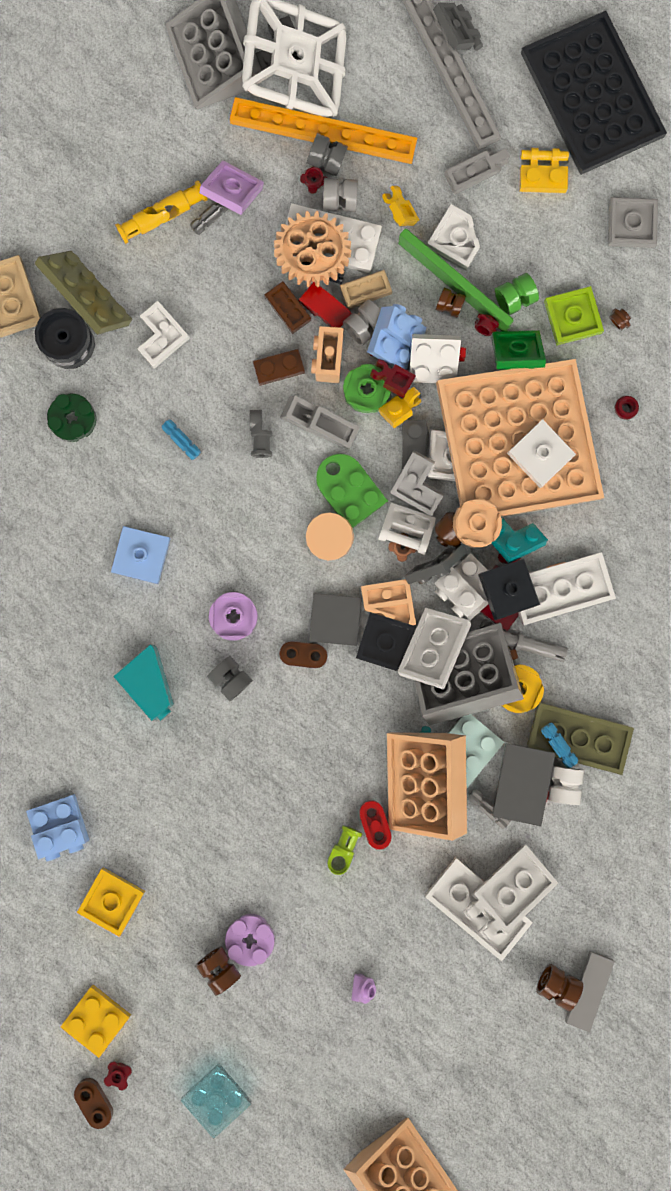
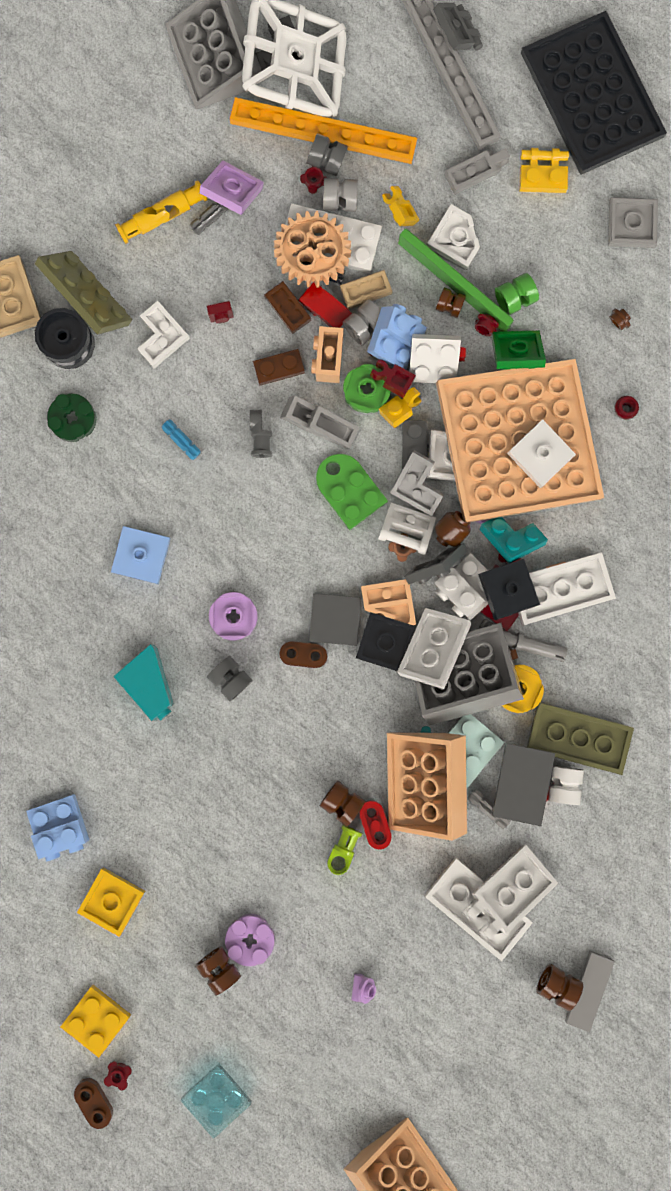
(220, 312): none -> dark red plate
(329, 536): light nougat tile -> none
(342, 803): none -> reddish brown wheel
(477, 523): light nougat tile -> none
(559, 745): dark azure axle -> none
(573, 315): lime plate -> none

